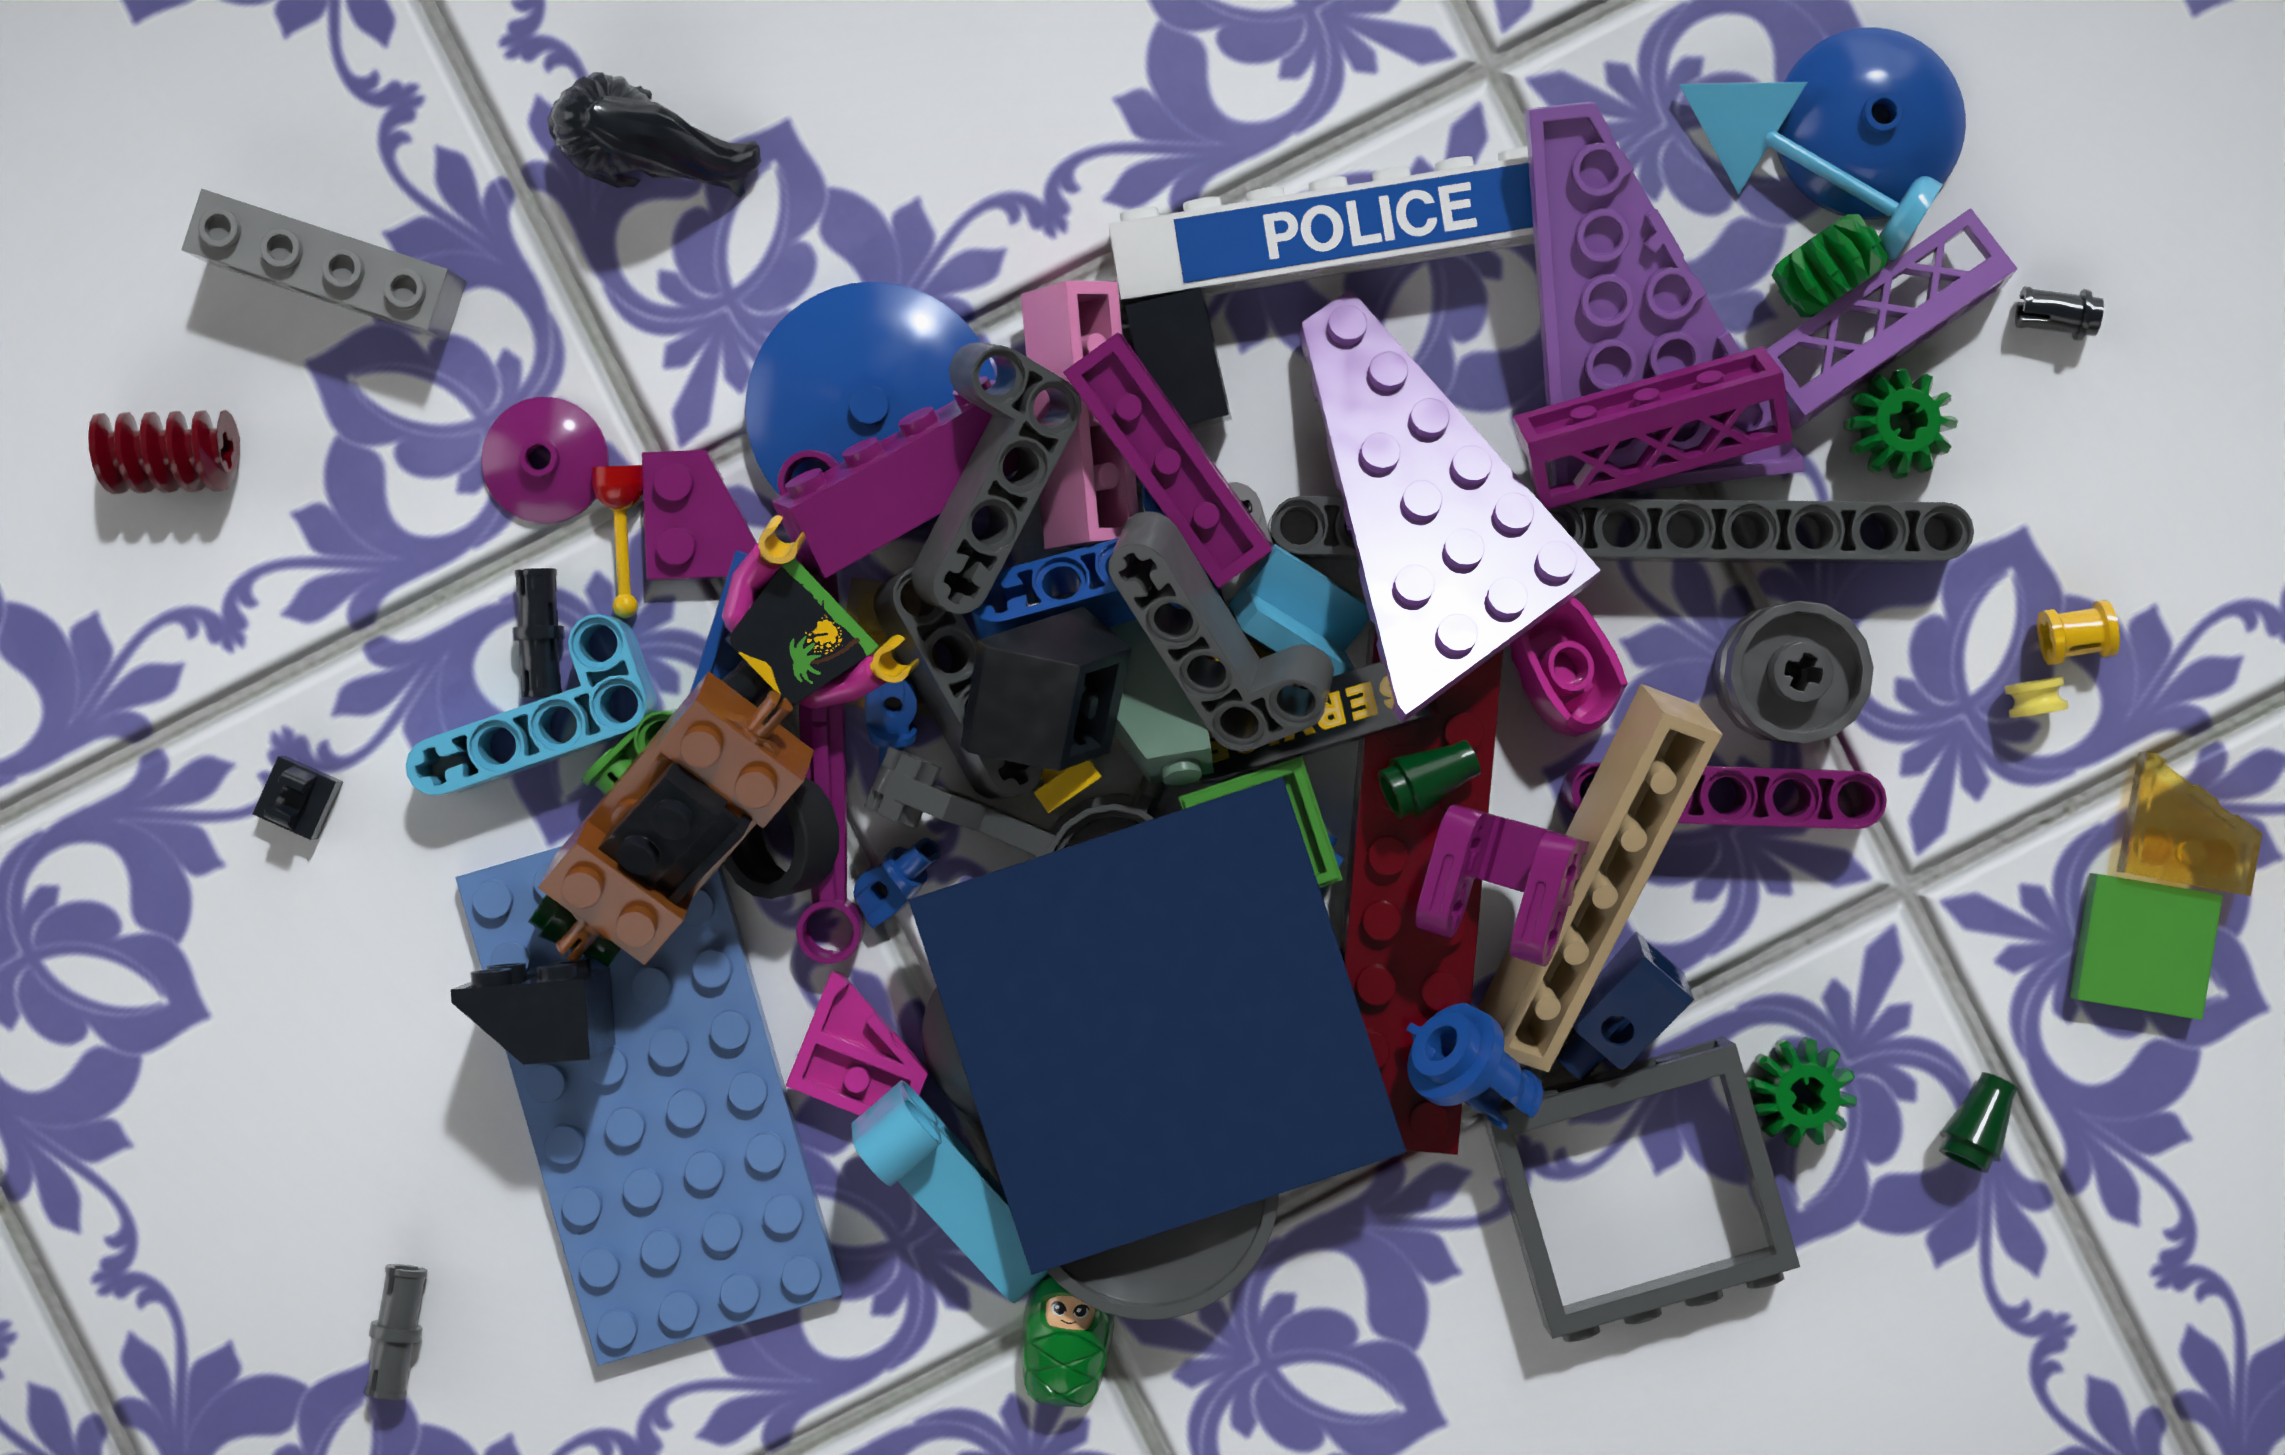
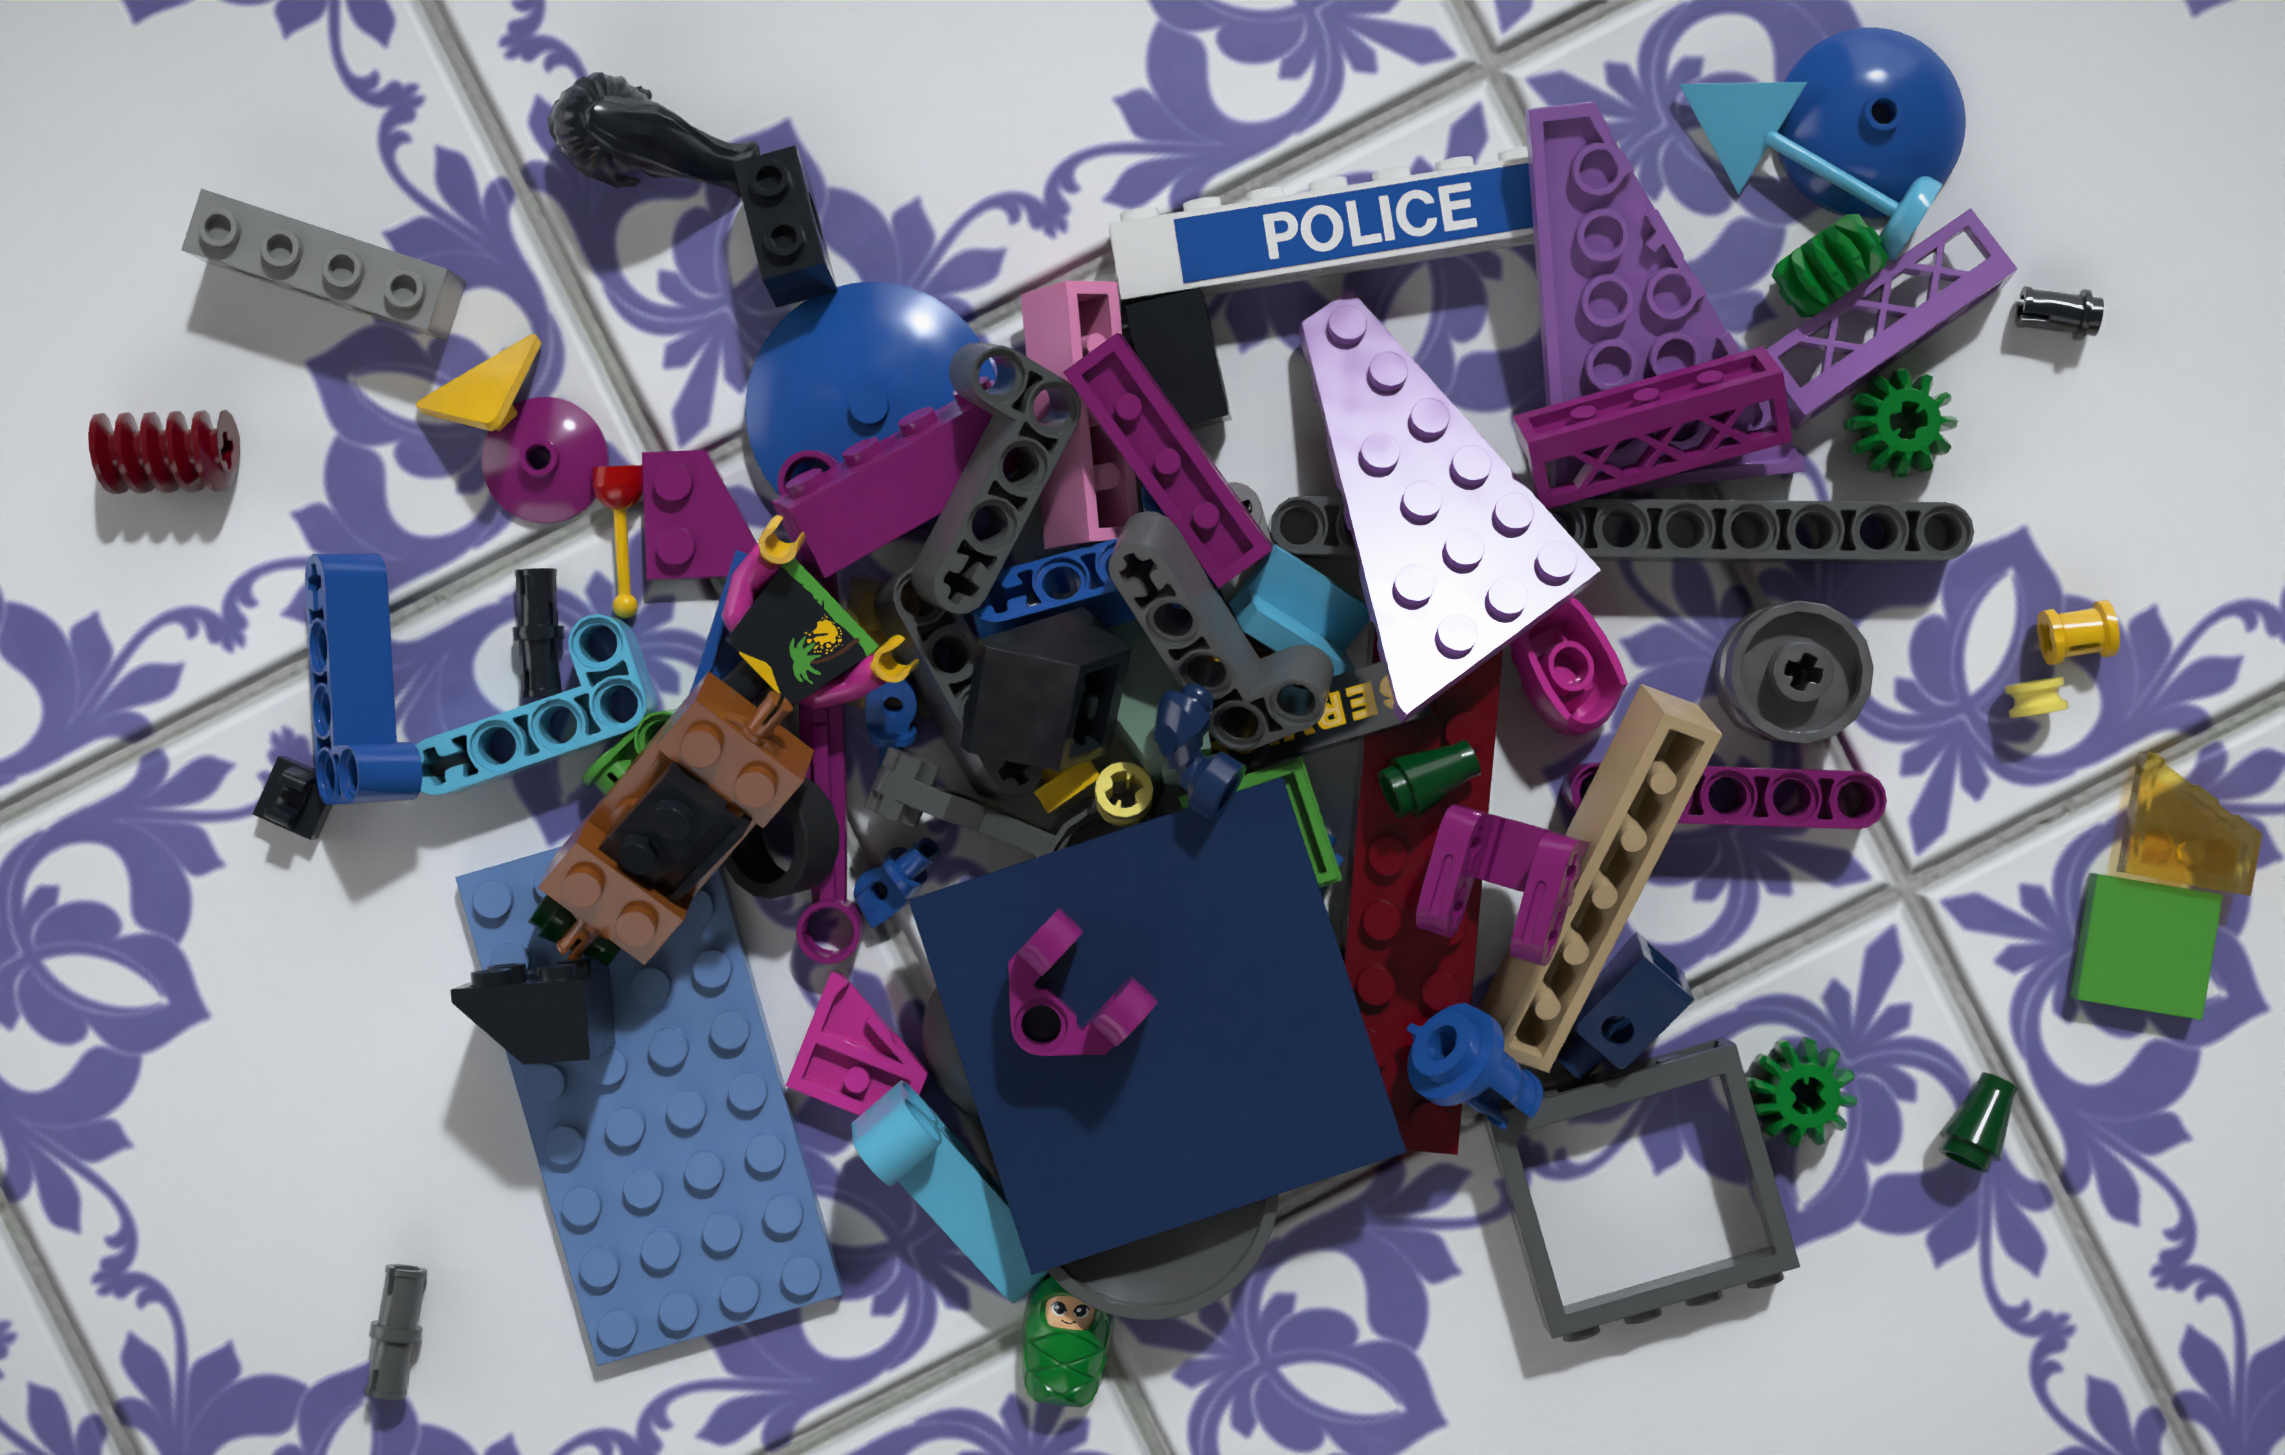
(354, 683): none -> blue beam
(485, 392): none -> yellow piece
(785, 226): none -> black brick
(1102, 1031): none -> magenta piece
(1104, 790): none -> light yellow bush
(1179, 731): none -> dark blue arm

